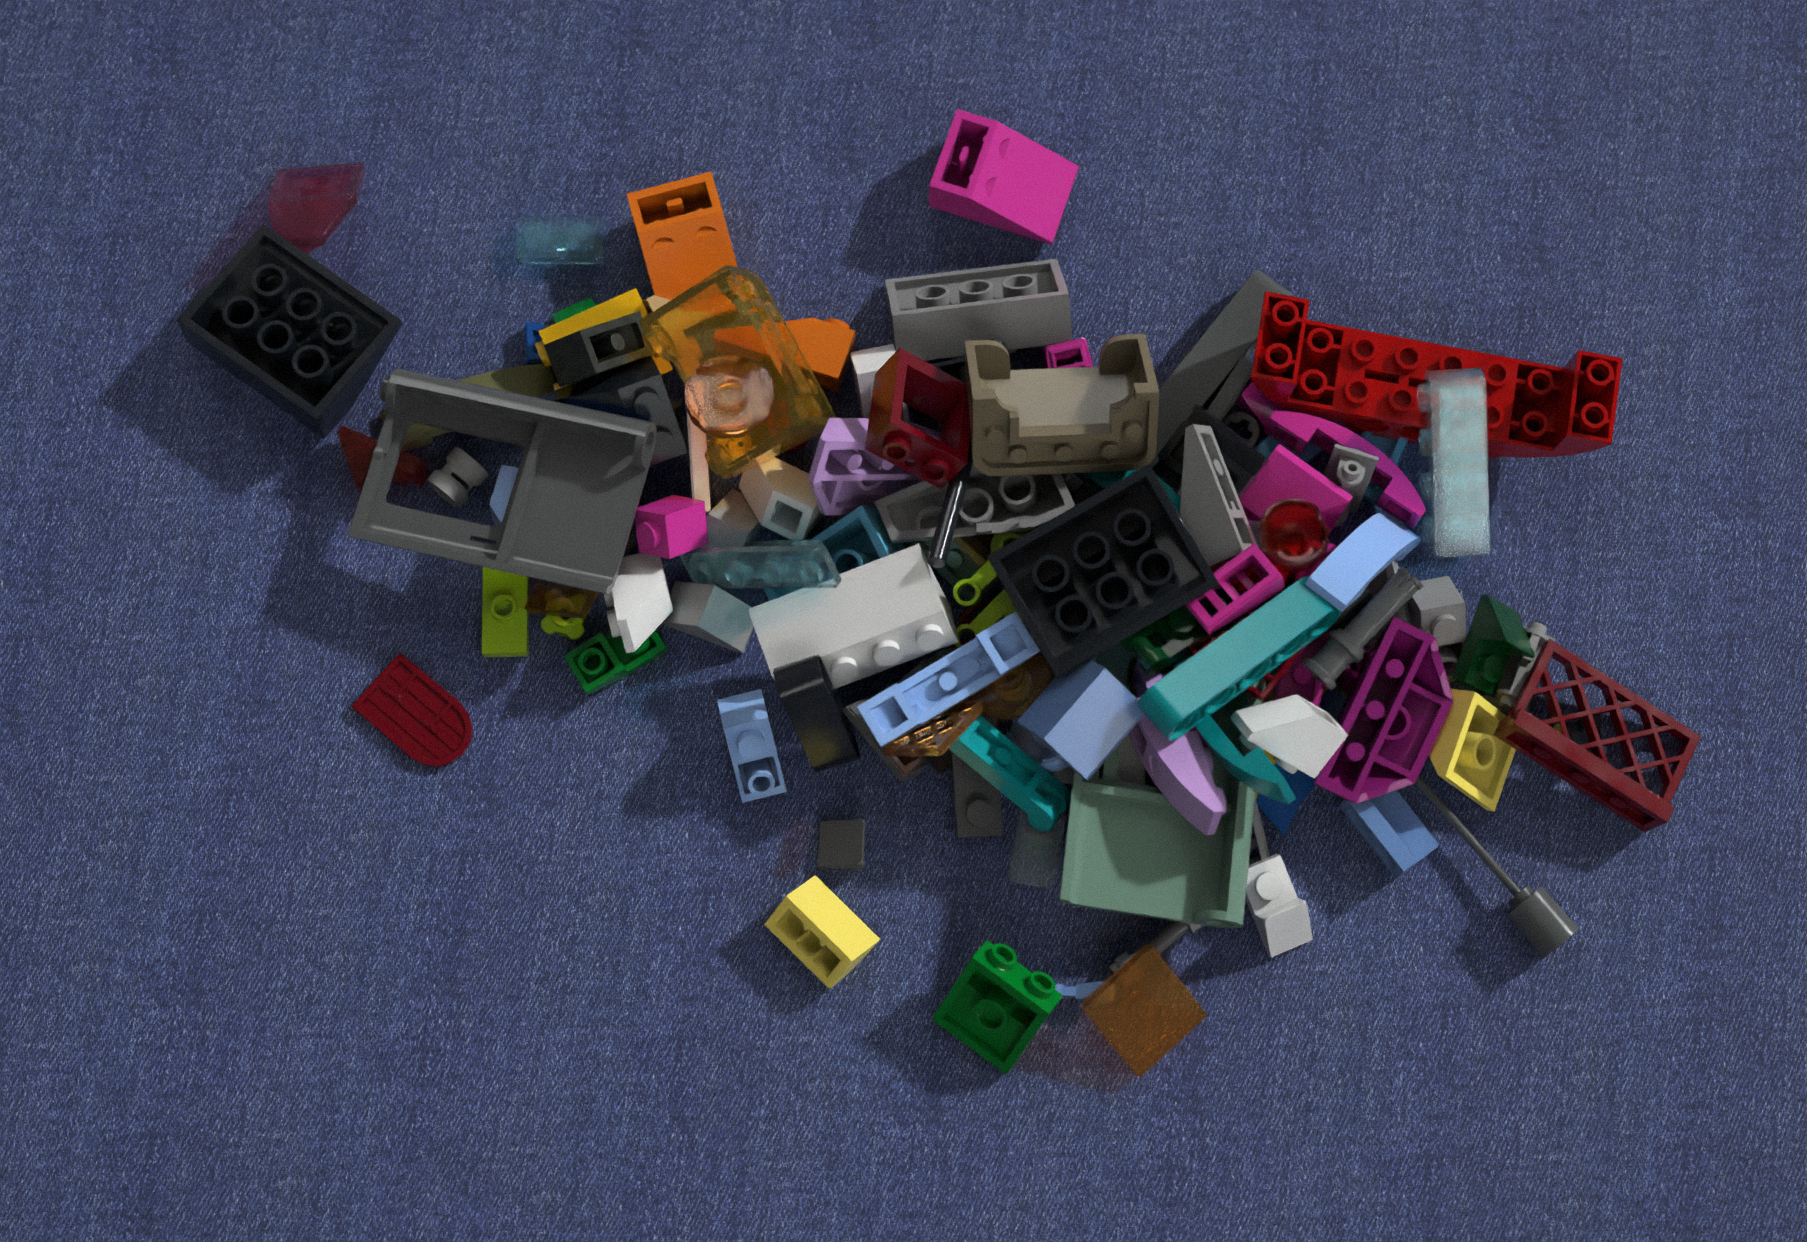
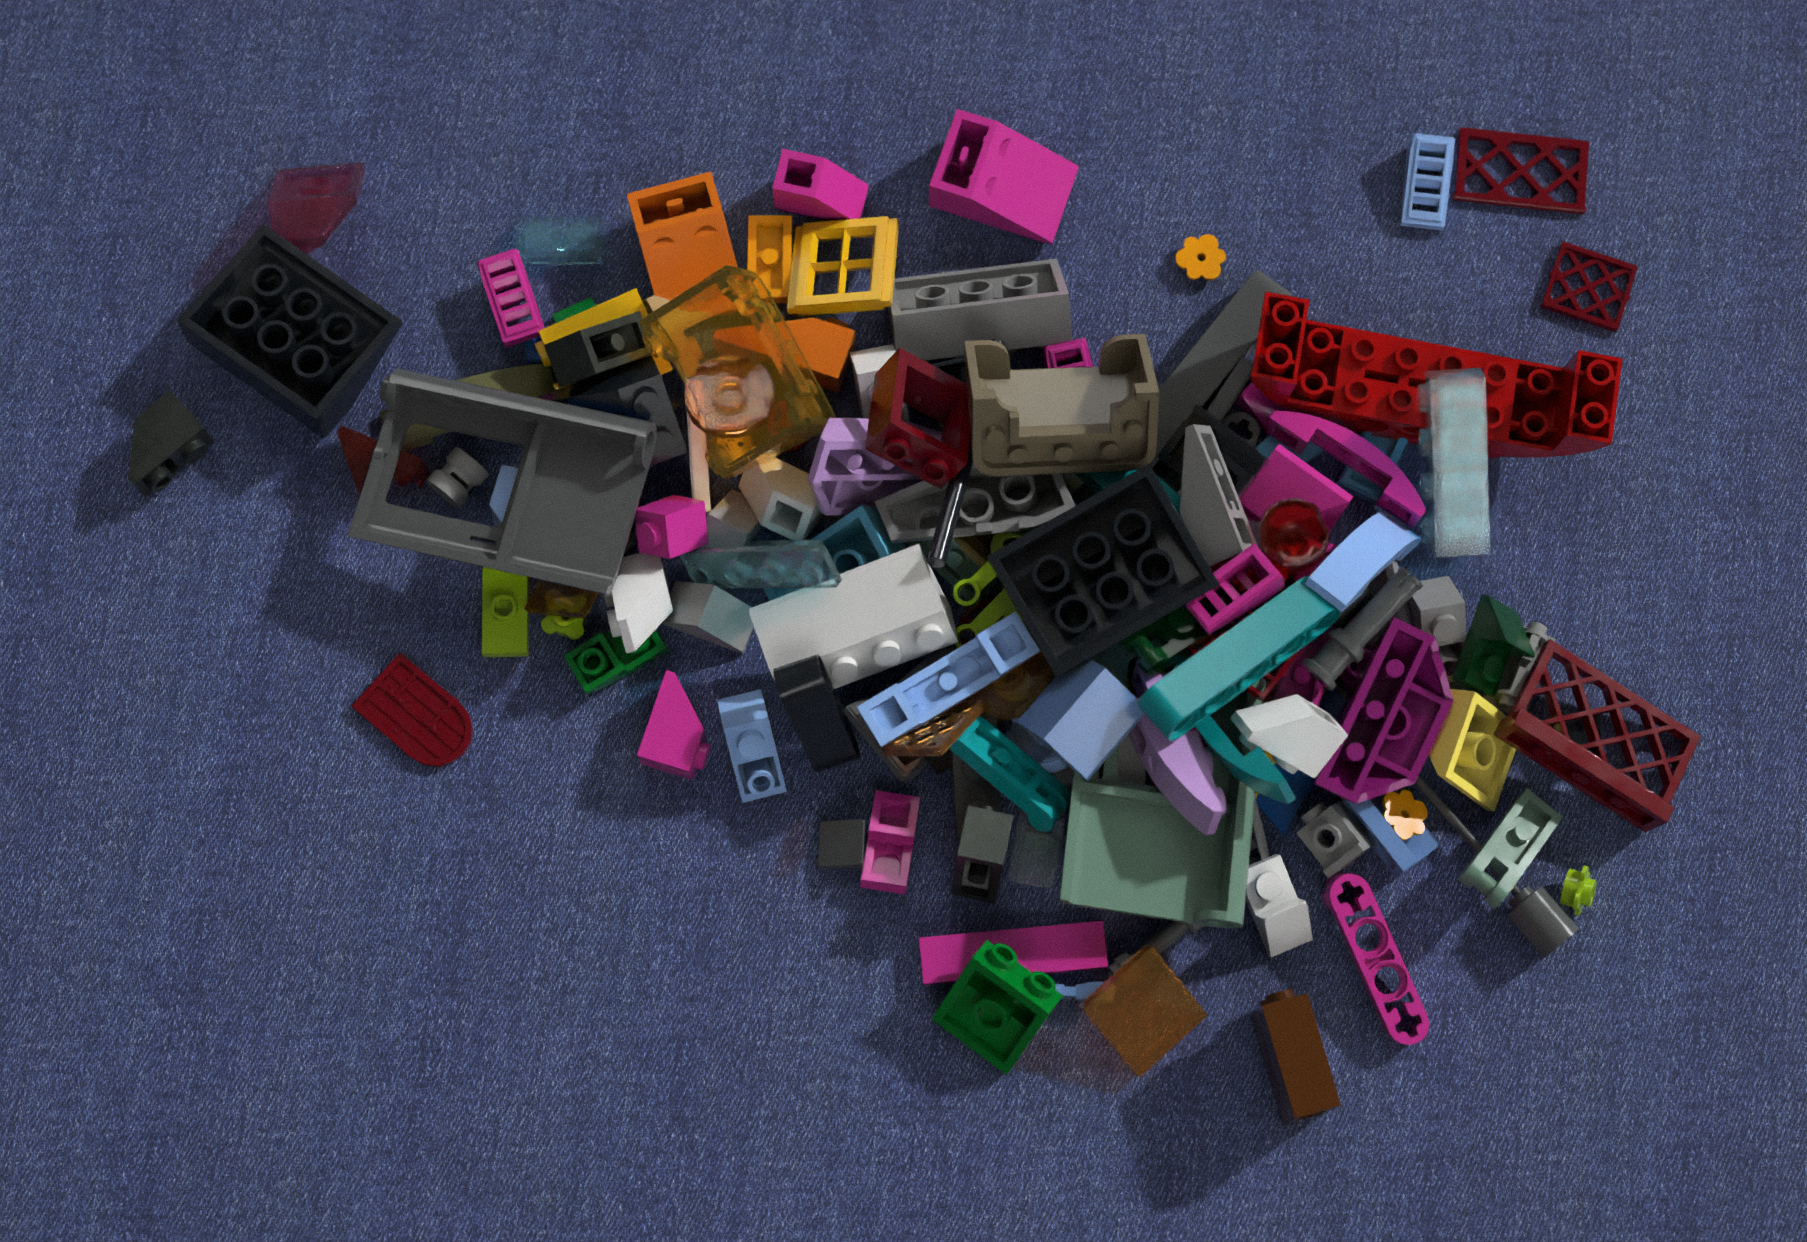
(163, 443): none -> pearl dark grey slope
(501, 273): none -> dark pink slope
(674, 733): none -> dark pink slope
(771, 252): none -> light orange plate
(817, 188): none -> dark pink slope
(821, 931): light yellow brick -> none
(882, 266): none -> yellow piece
(890, 842): none -> dark pink slope
(981, 853): none -> pearl dark grey slope
(1039, 948): none -> dark pink tile
(1206, 248): none -> light orange plant
(1294, 1056): none -> reddish brown brick
(1349, 836): none -> light grey brick
(1352, 472): light grey hinge -> none
(1383, 955): none -> dark pink beam
(1404, 813): none -> light orange plant
(1430, 154): none -> light blue slope
(1511, 847): none -> sand green plate
(1545, 146): none -> dark red window
(1578, 889): none -> lime plate
(1582, 314): none -> dark red window

